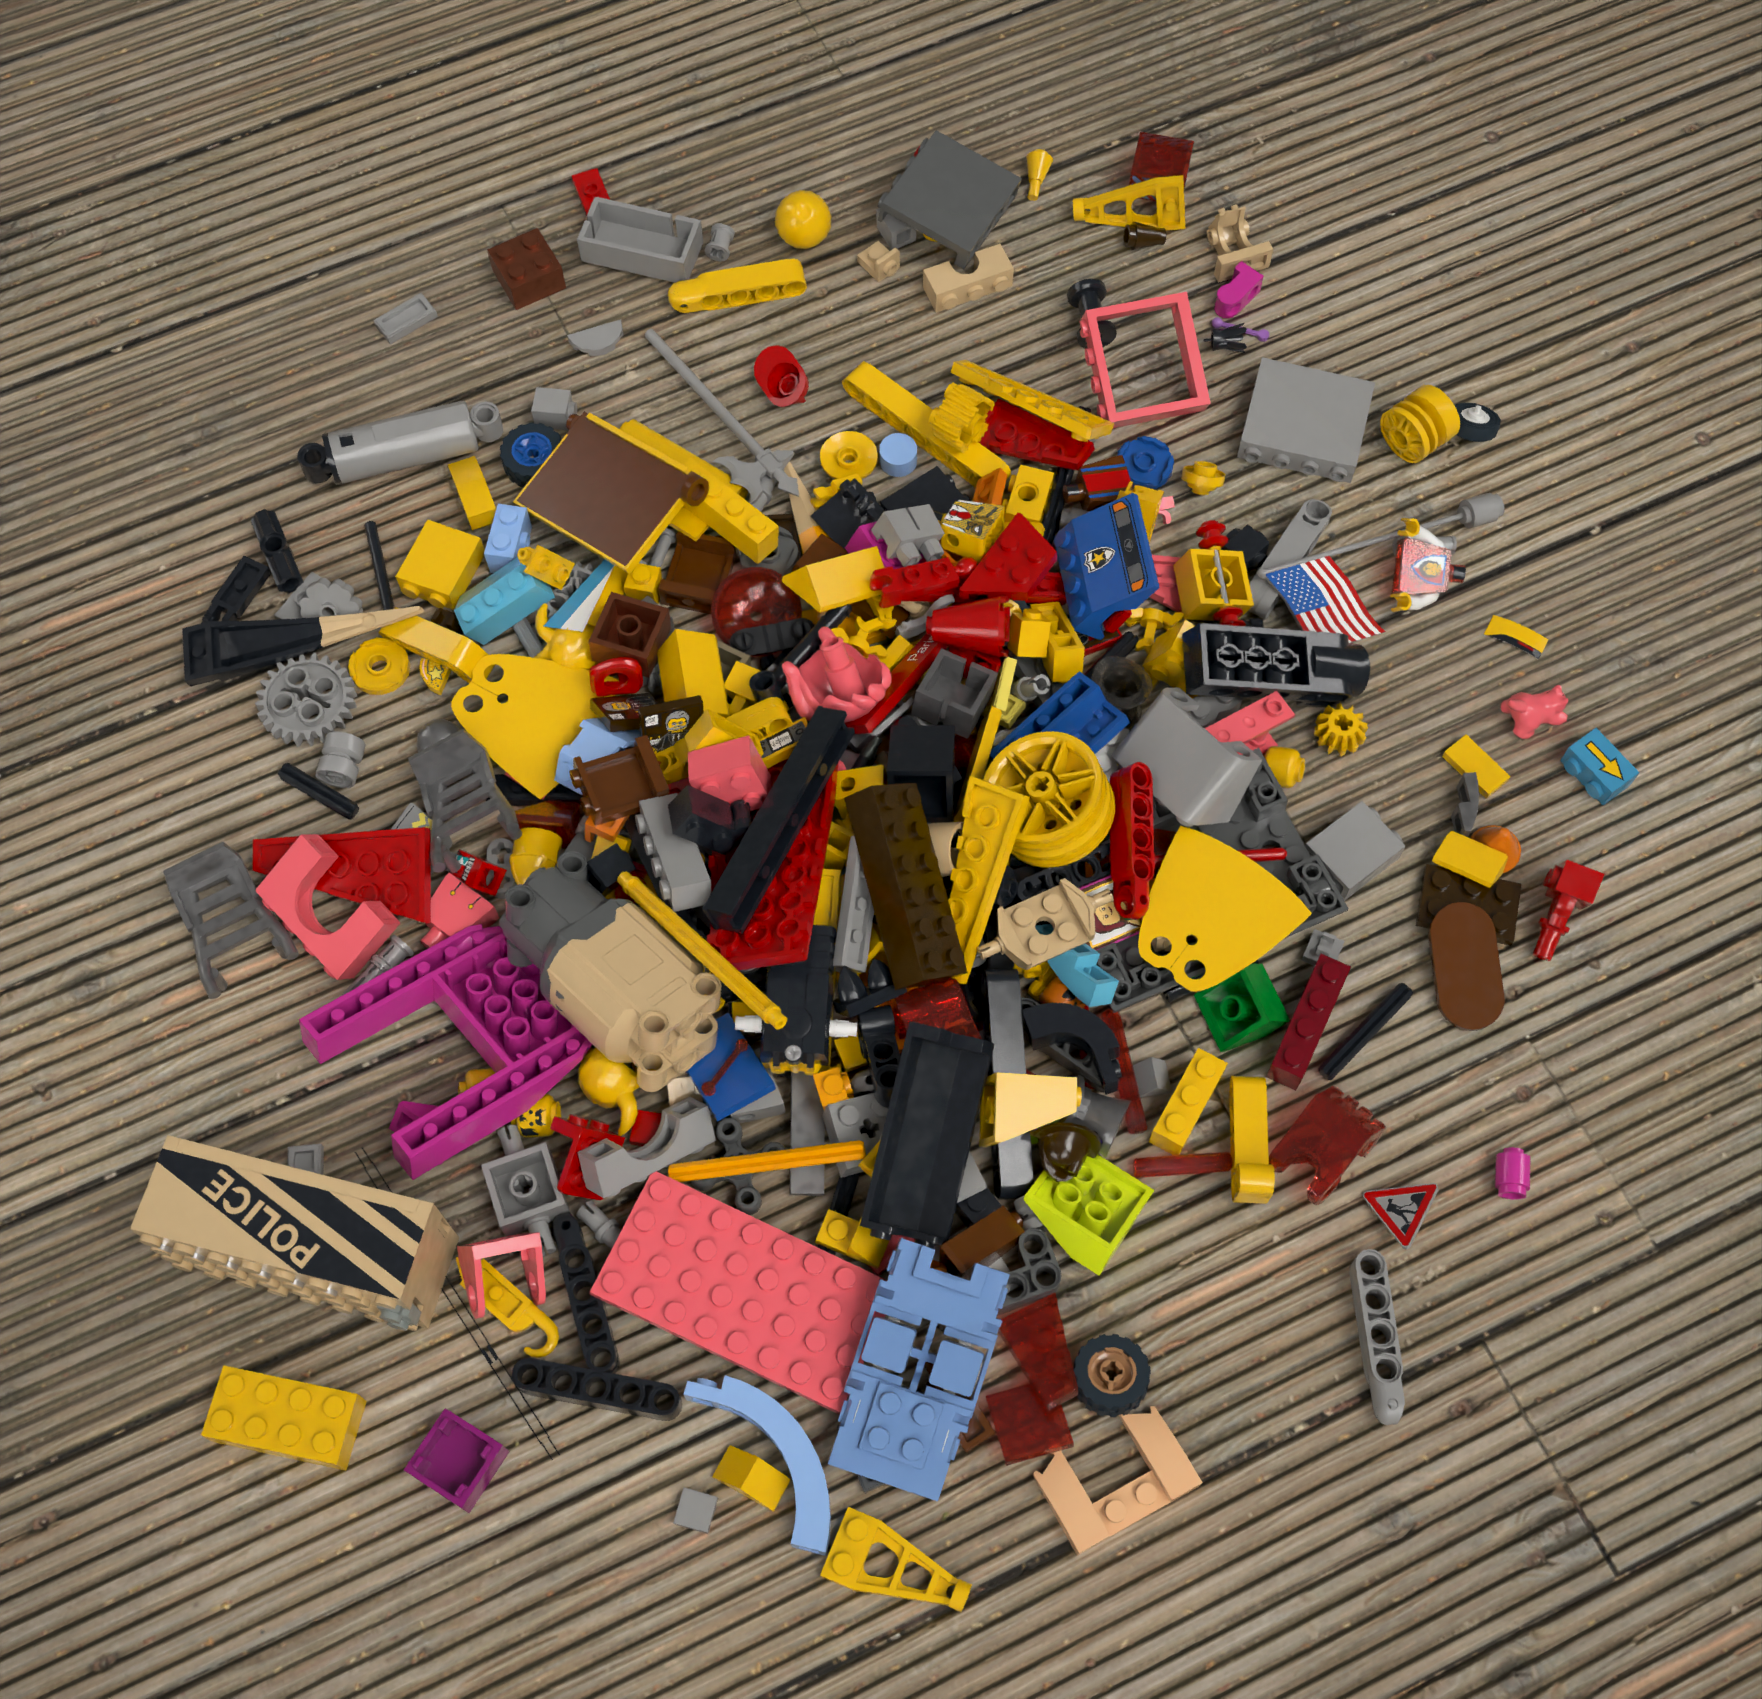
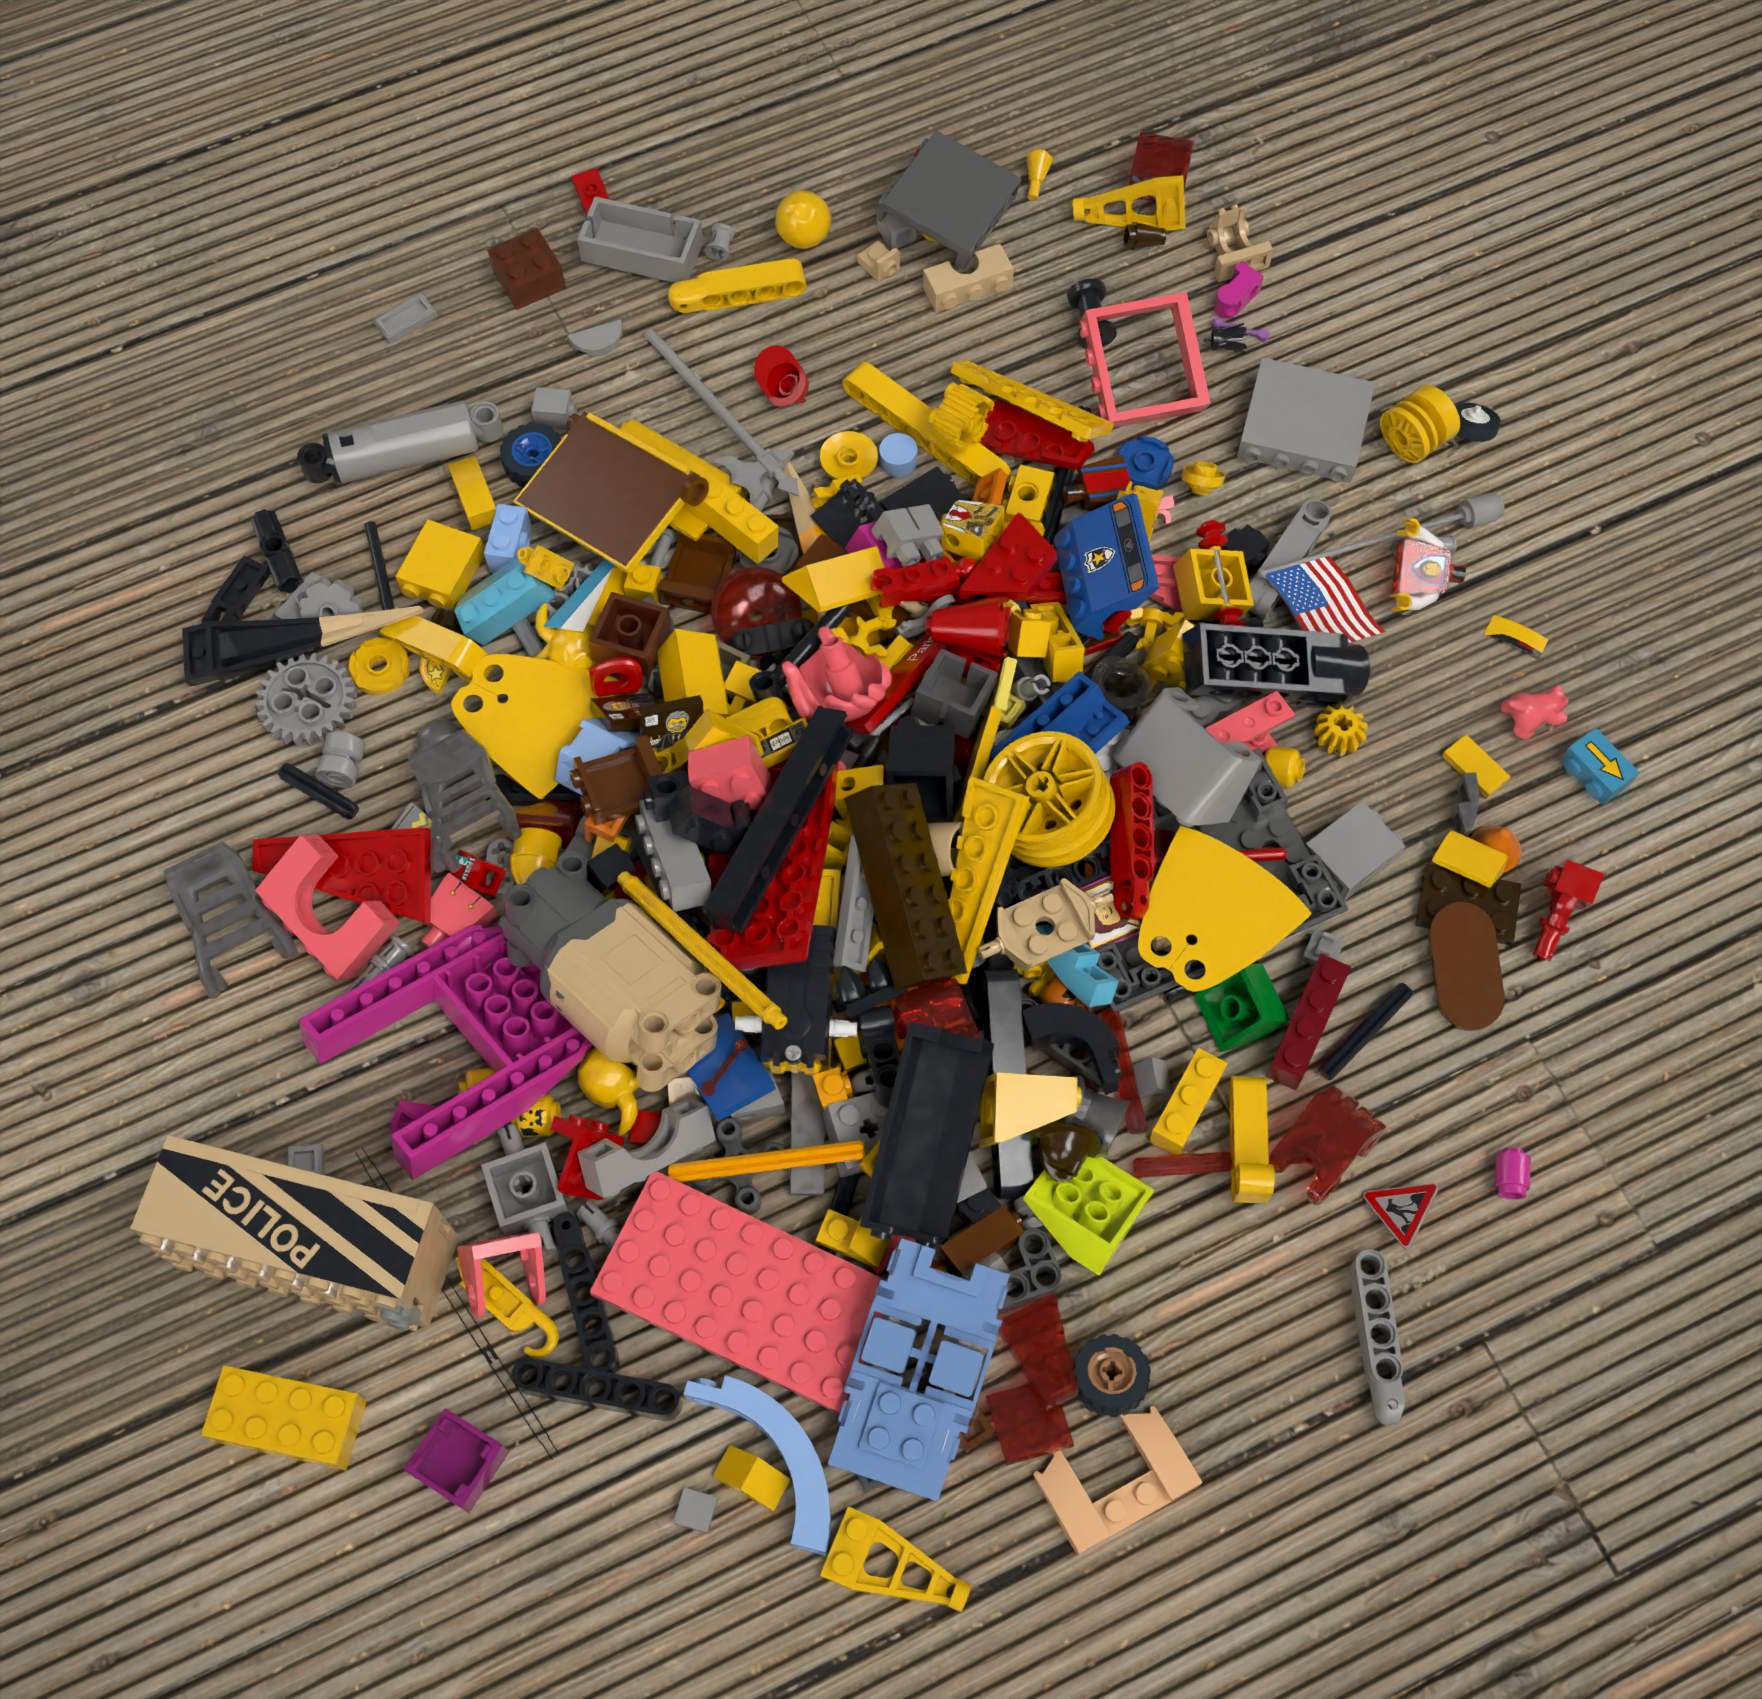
(662, 791): none -> black brick

